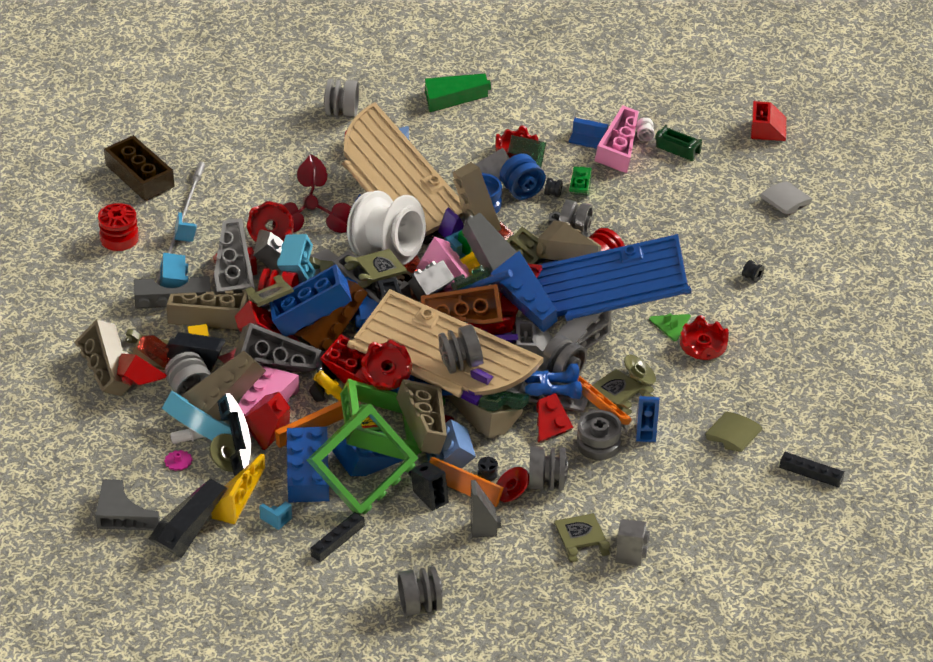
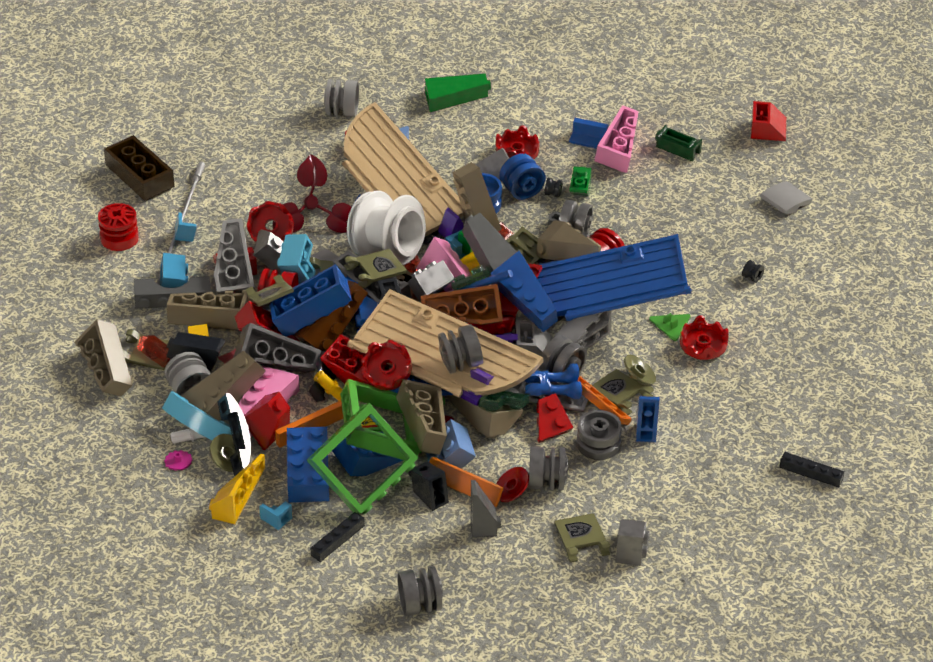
(118, 512): dark grey arch -> none
(137, 370): red slope -> none
(183, 523): black wedge -> none
(488, 468): black wheel -> none
(533, 148): plate -> none
(645, 129): white wheel -> none
(733, 431): olive slope -> none

